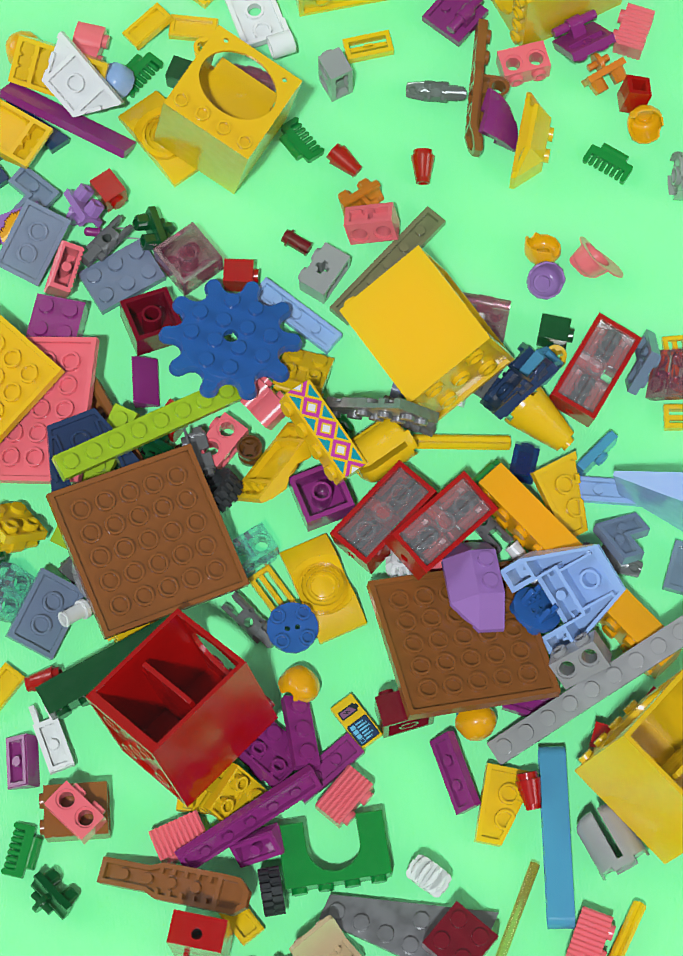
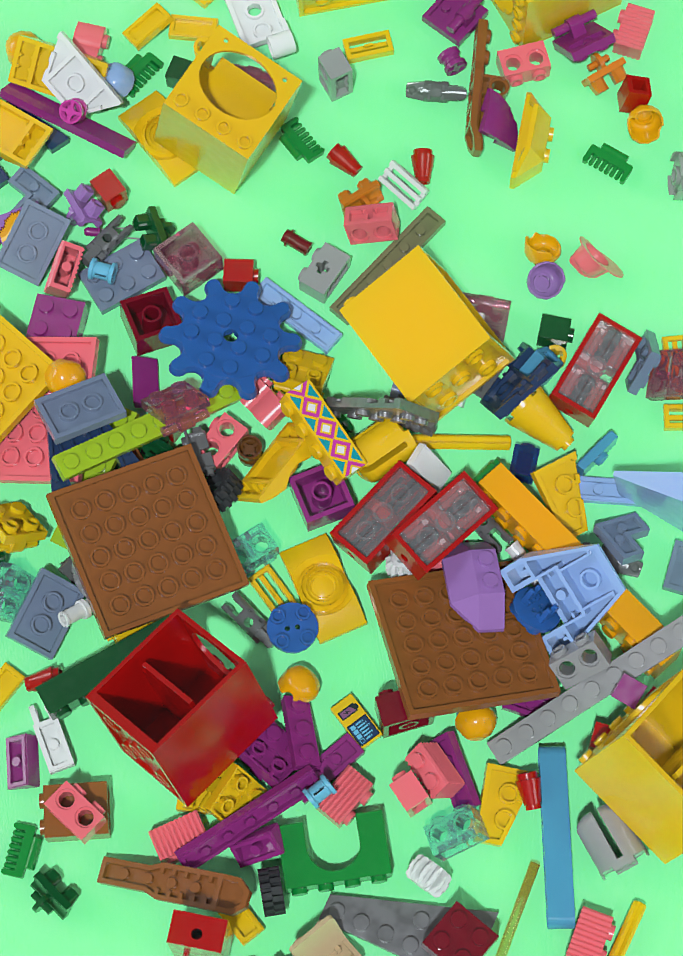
(63, 374): none -> light orange hair
(68, 112): none -> dark pink wheel
(80, 408): none -> sand blue plate
(102, 271): none -> medium azure bush
(177, 407): none -> clear pink plate
(328, 789): none -> medium azure bush
(388, 172): none -> white tile
(410, 792): none -> coral brick
(429, 467): none -> white tile
(434, 770): none -> coral brick
(452, 61): none -> magenta wheel
(457, 838): none -> clear light blue brick
(628, 690): none -> magenta tile

